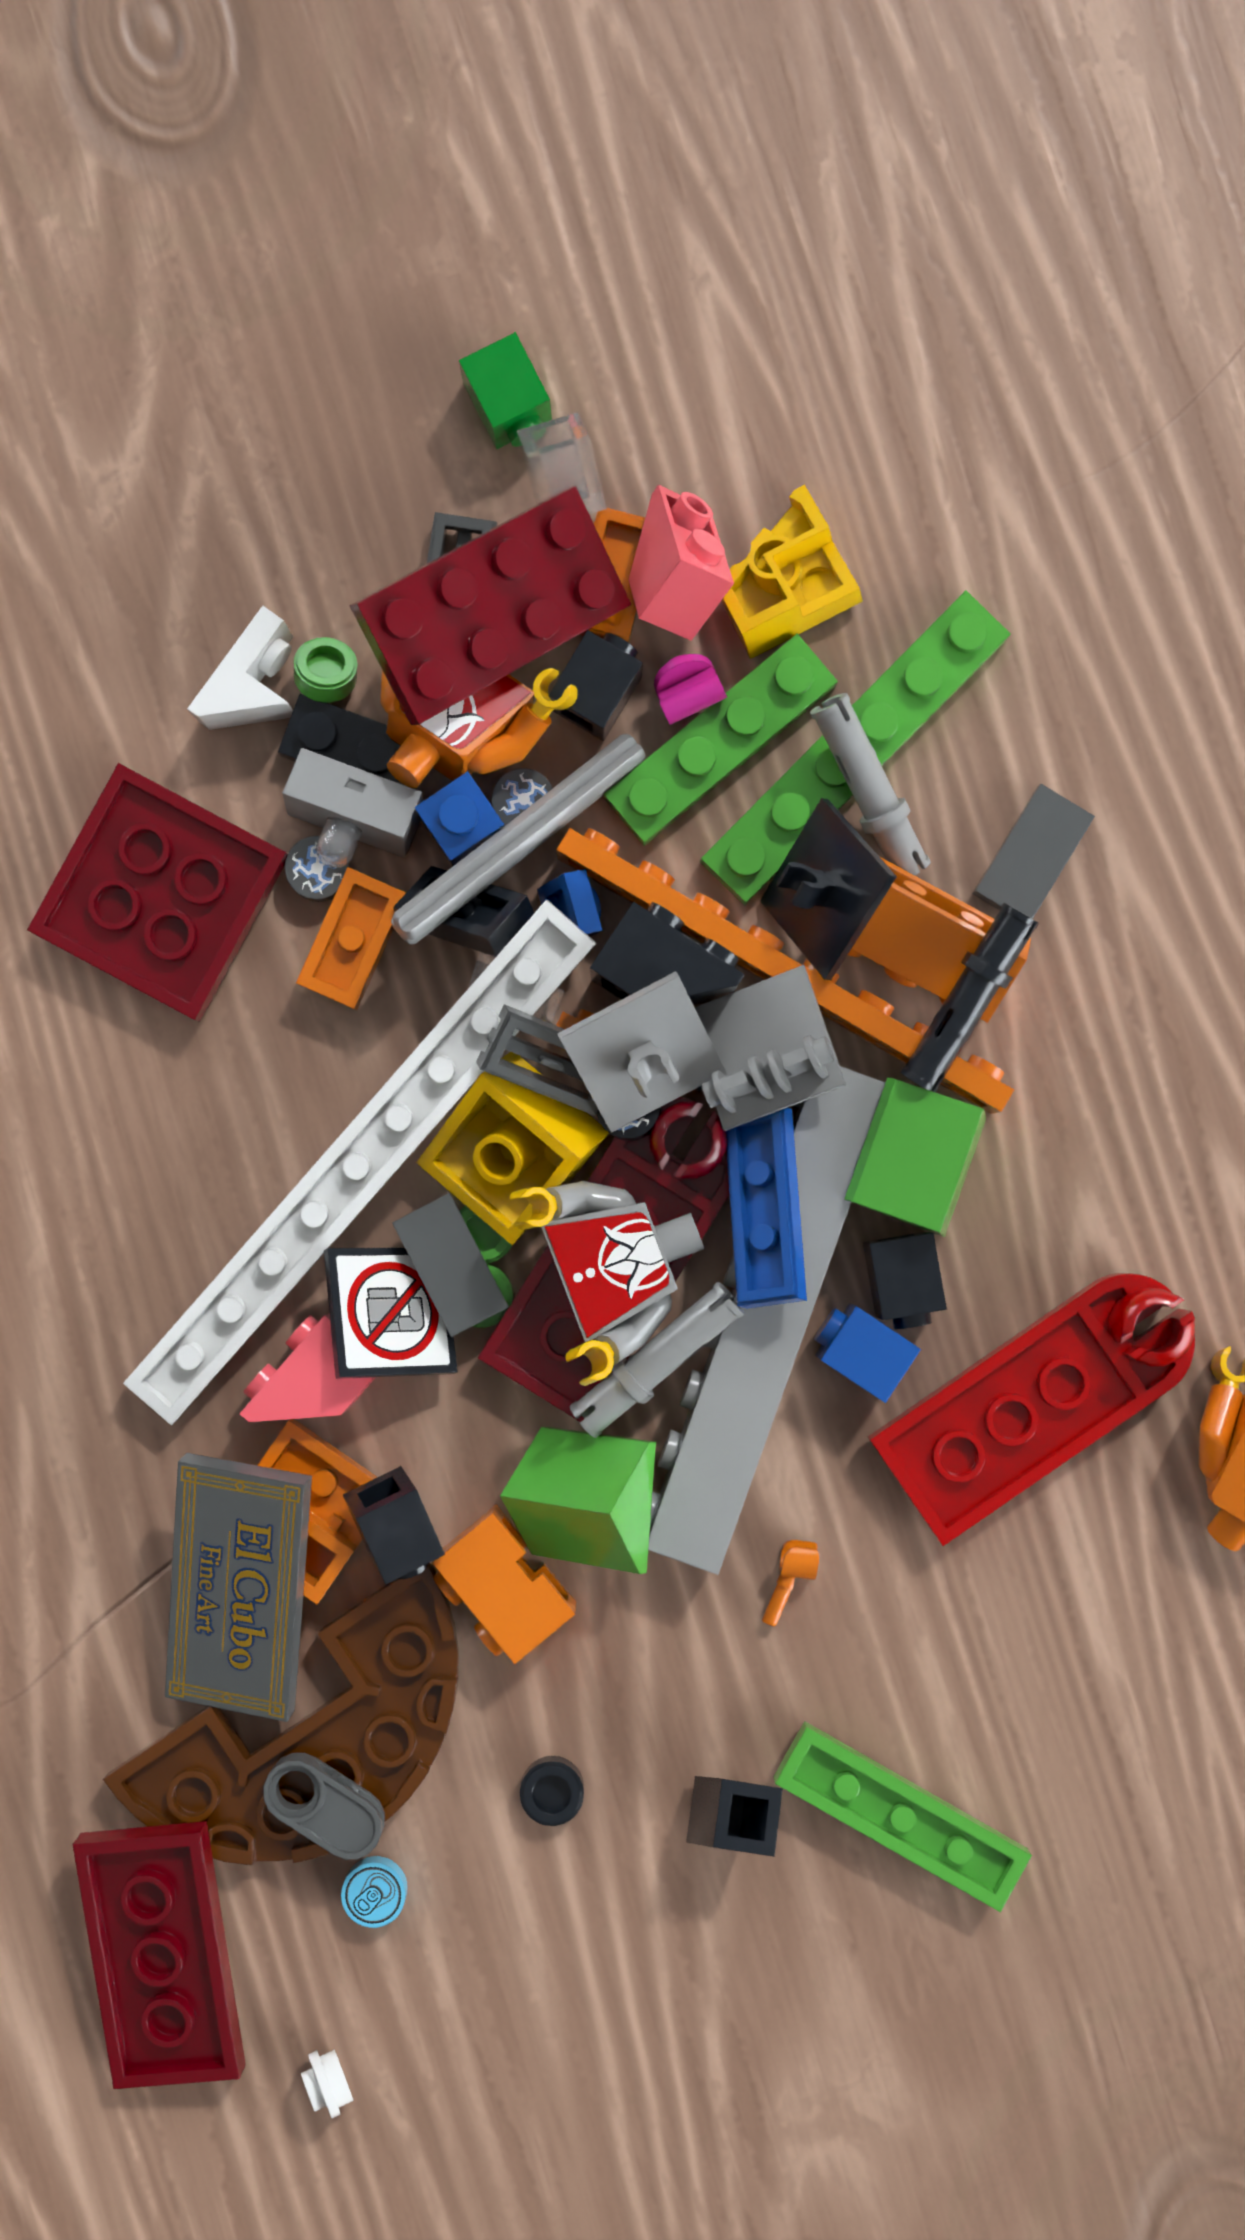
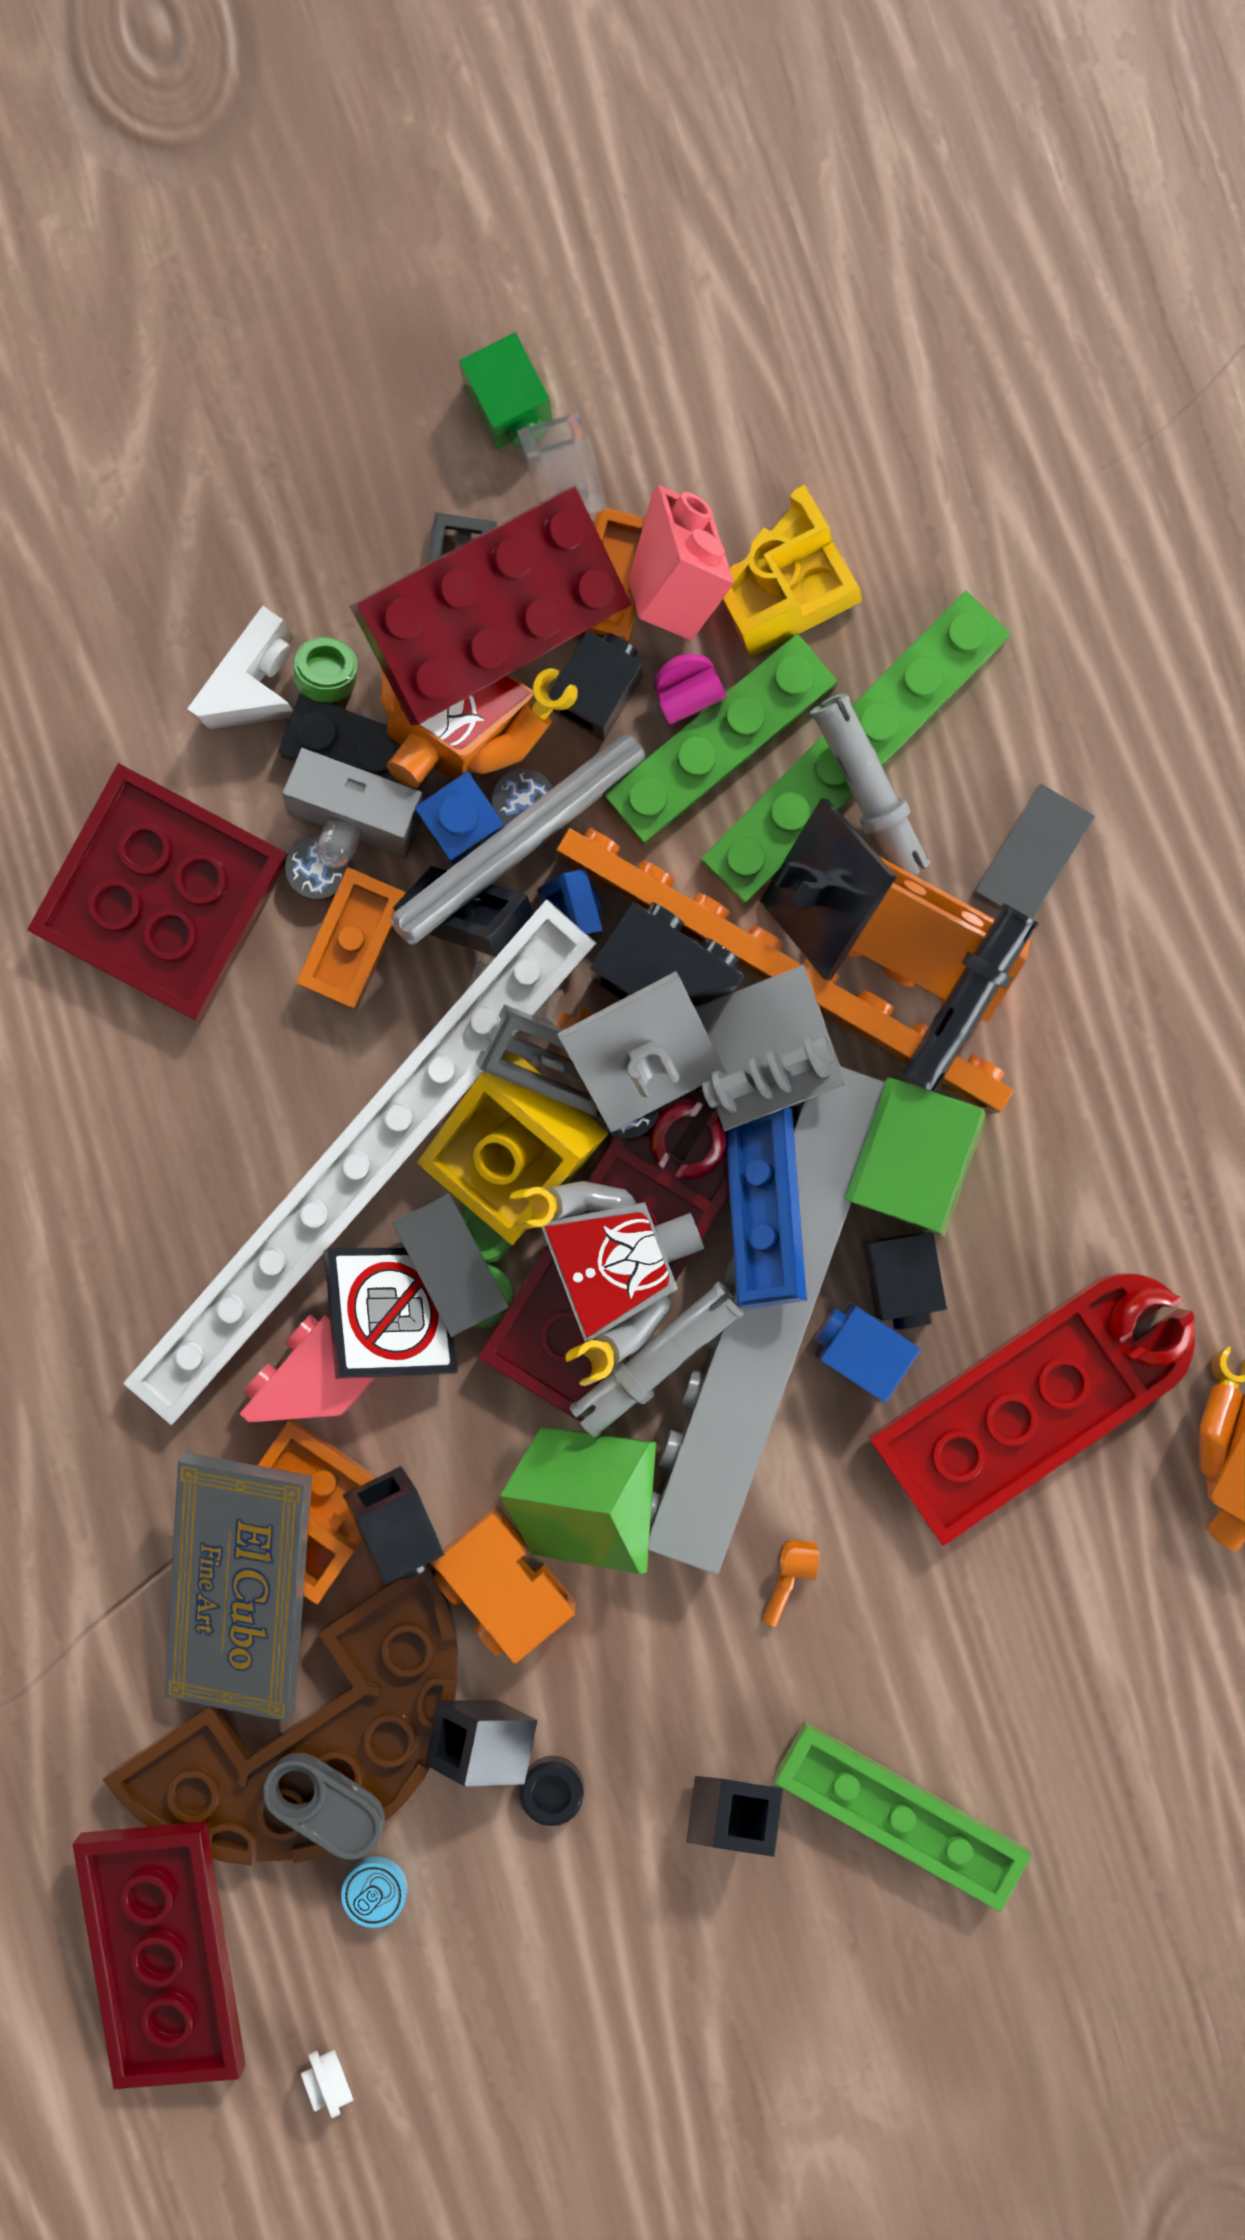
(481, 1742): none -> black brick

